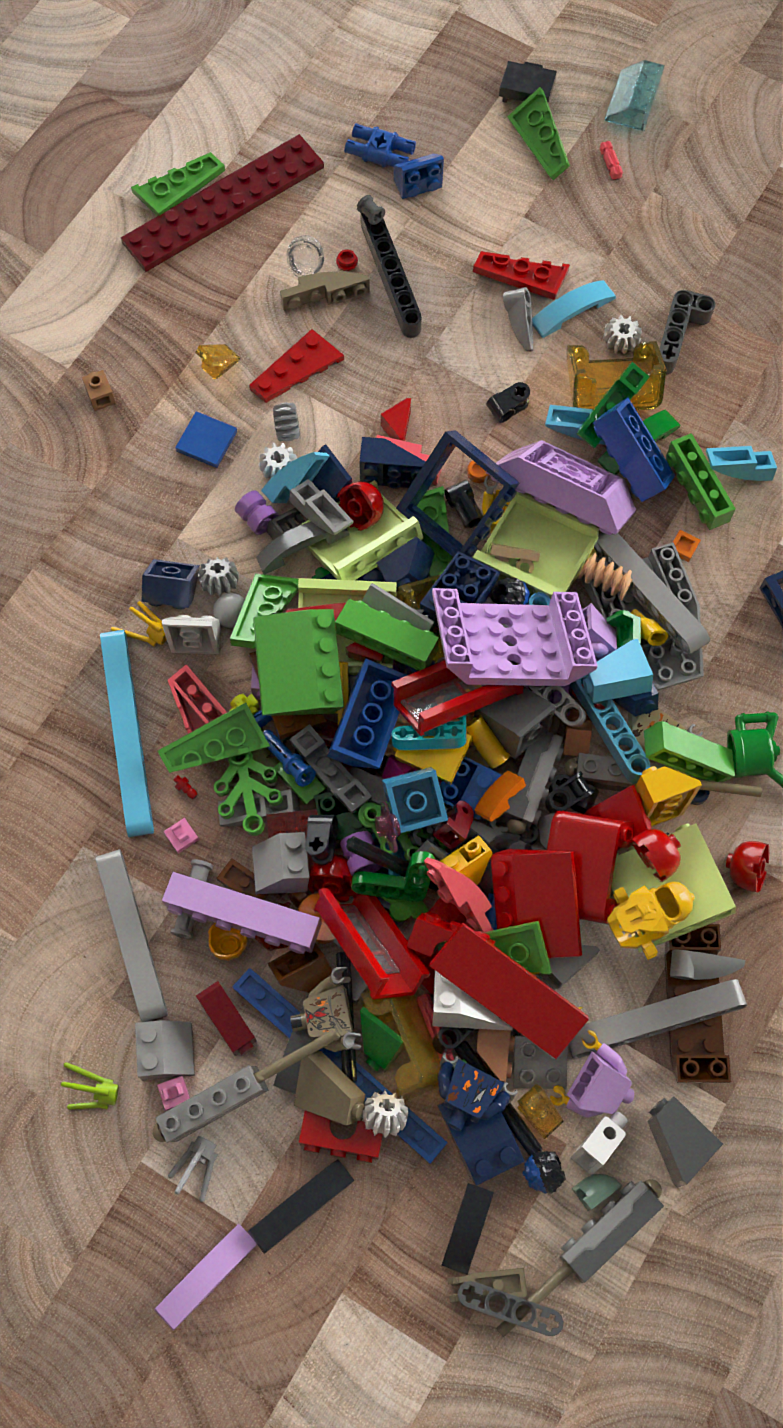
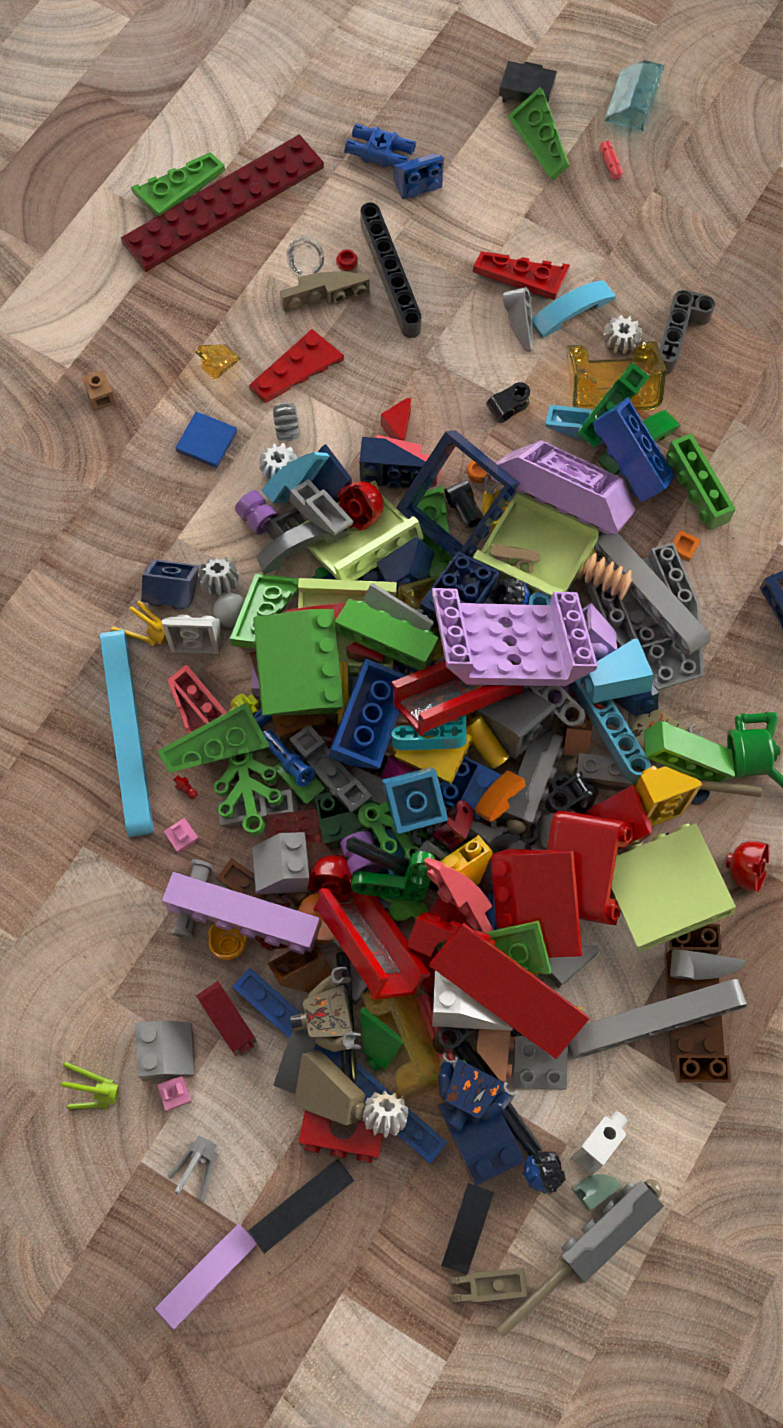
(131, 936): light grey beam -> none
(228, 1095): light grey piece -> none
(321, 838): black piece -> none
(370, 209): dark grey bush -> none
(388, 826): clear pink plate -> none
(511, 1304): dark grey beam -> none
(539, 1111): clear yellow slope -> none
(599, 1084): lavender torso -> none
(627, 626): green bracket -> none
(651, 630): yellow piece -> none
(651, 913): yellow helmet -> none
(658, 852): red cylinder -> none
(681, 1140): dark grey slope -> none
(742, 463): medium azure slope -> none

